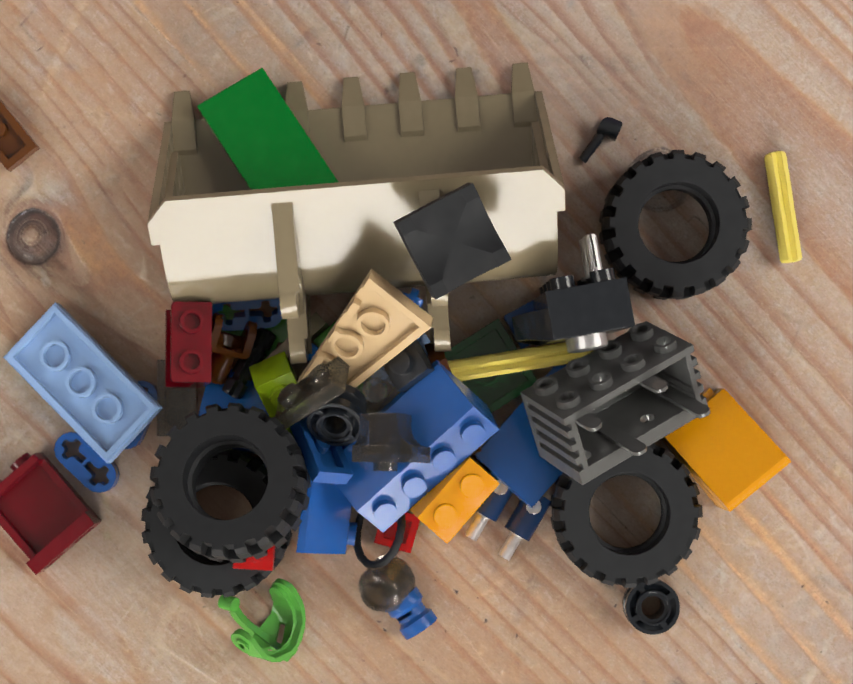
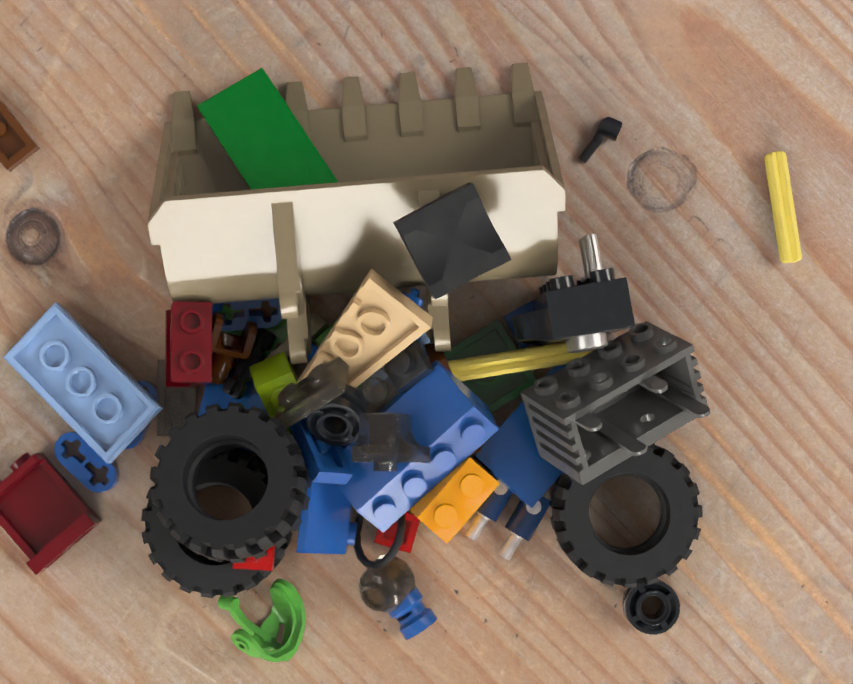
(710, 189): black tyre -> none
(726, 451): light orange slope -> none

